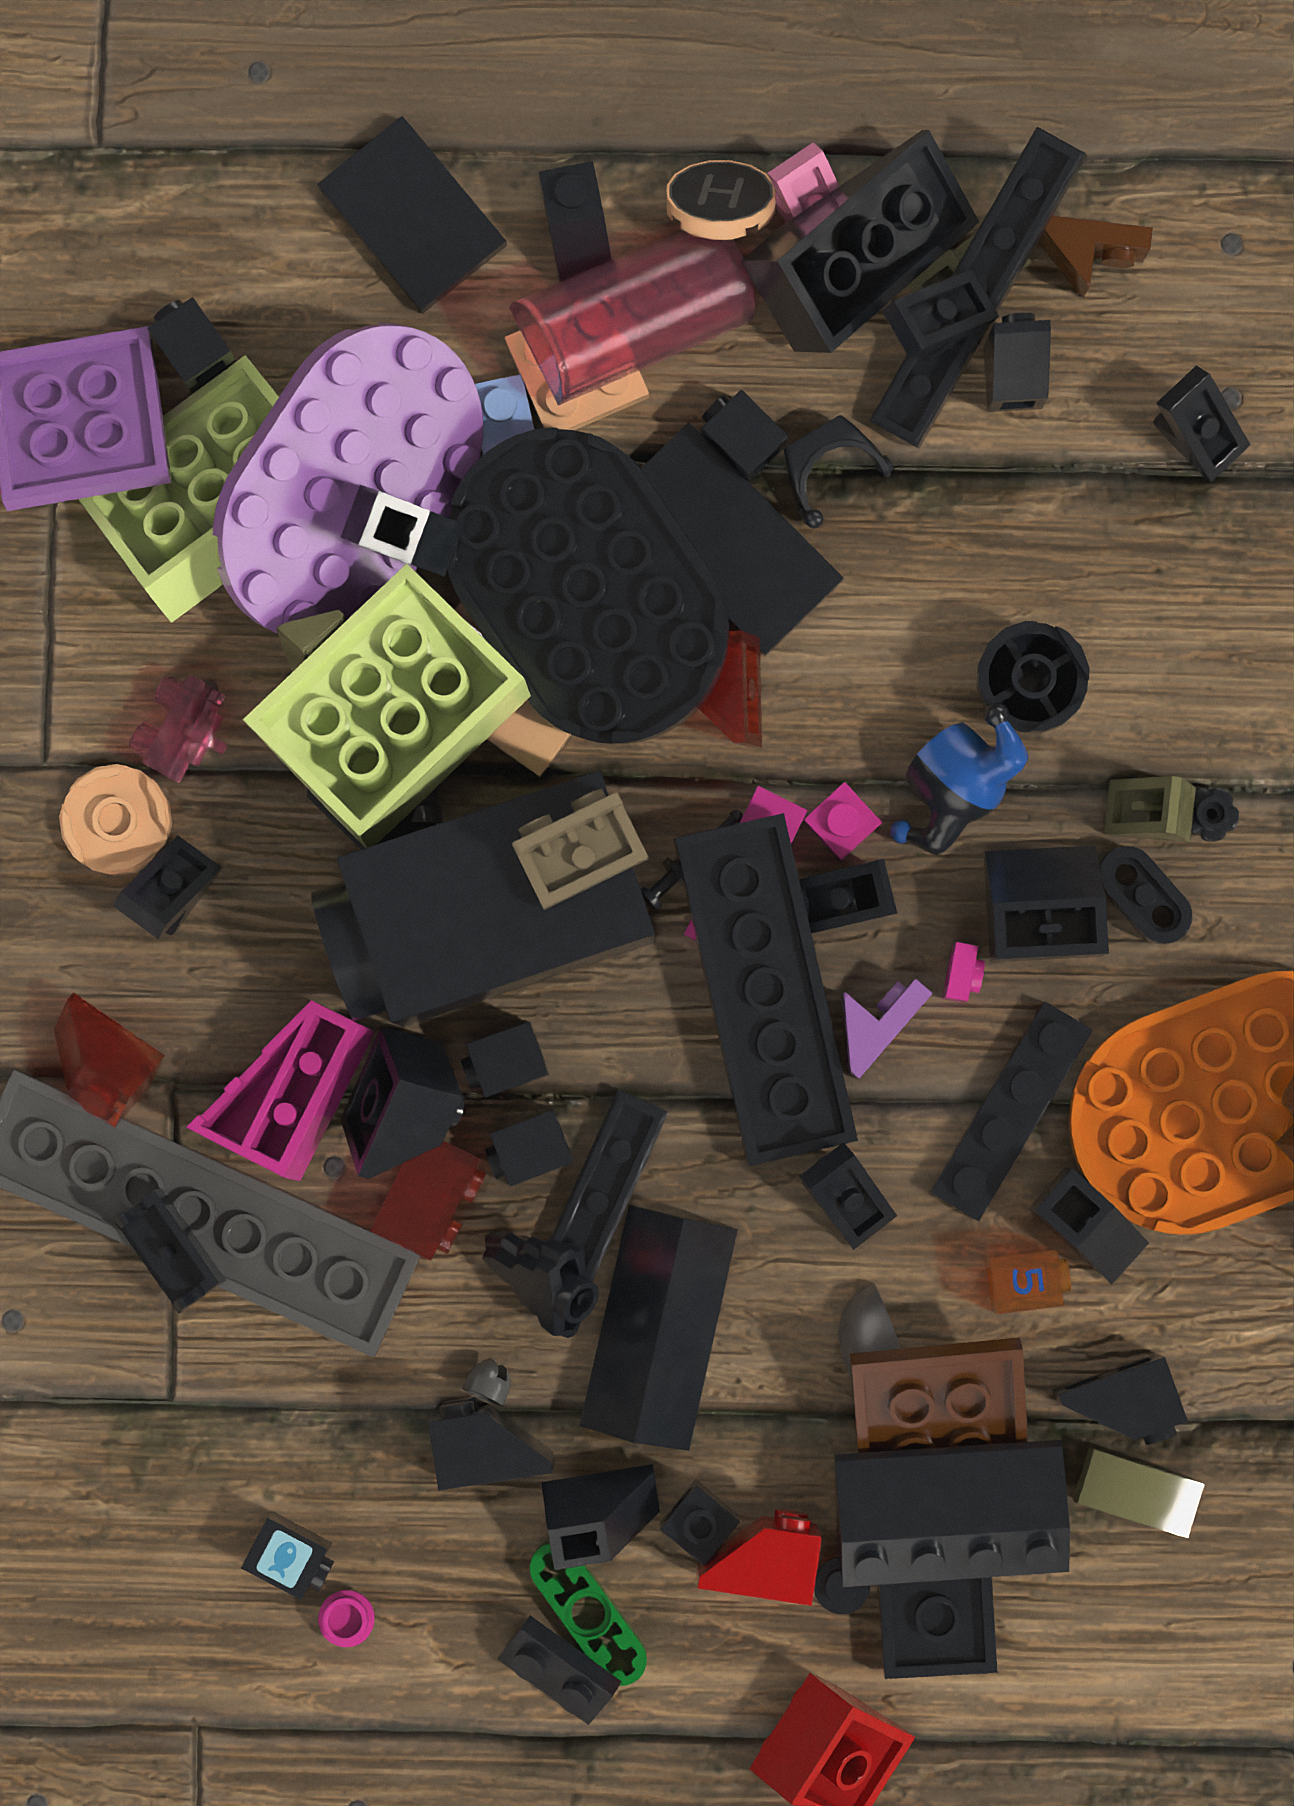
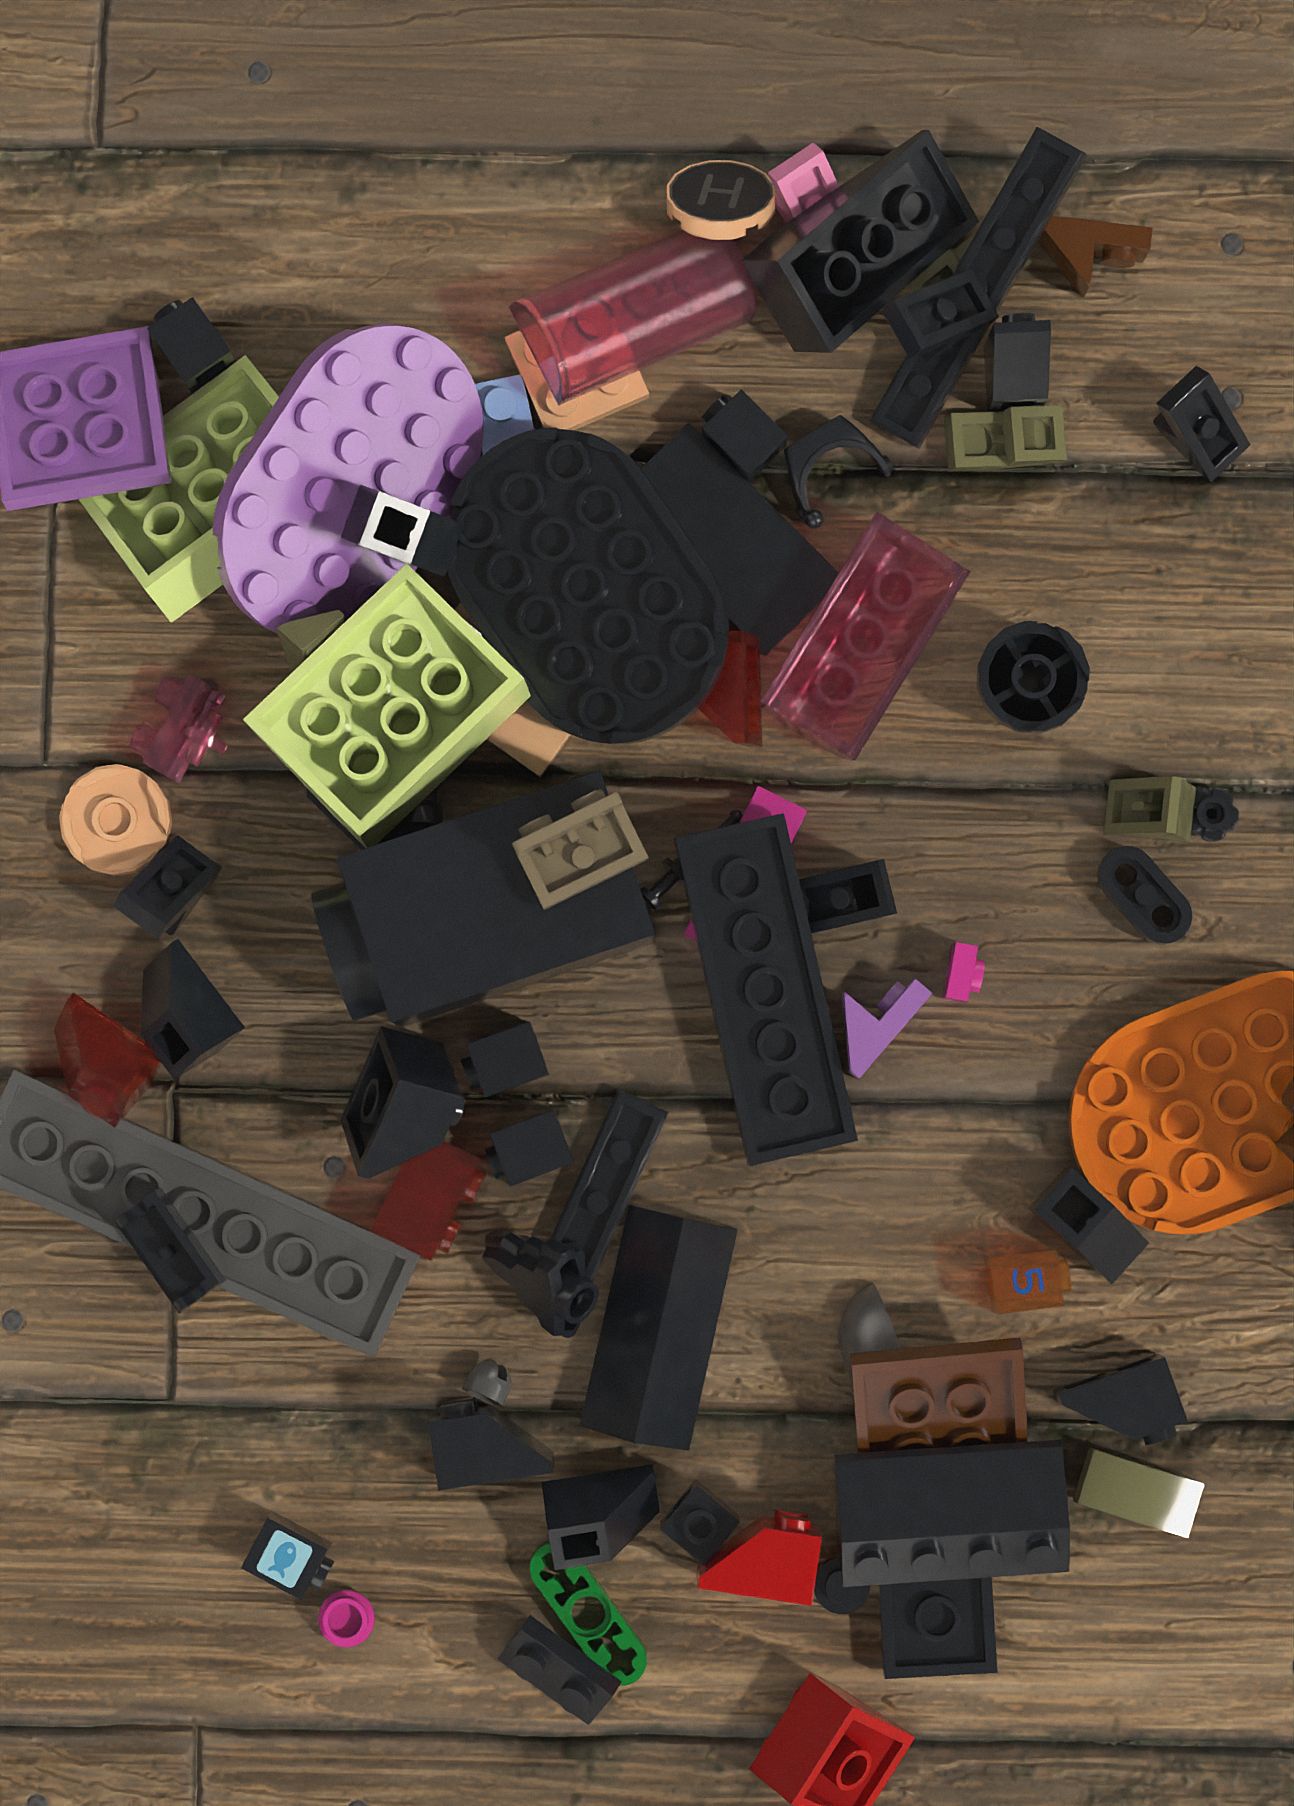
(183, 1012): none -> black slope
(289, 1093): dark pink wedge -> none
(412, 214): black tile -> none
(575, 218): black slope -> none
(842, 821): dark pink plate -> none
(848, 1195): black slope -> none
(863, 638): none -> clear pink brick
(961, 779): blue piece -> none
(1005, 438): none -> olive slope
(1011, 1111): black plate -> none
(1045, 904): black slope -> none

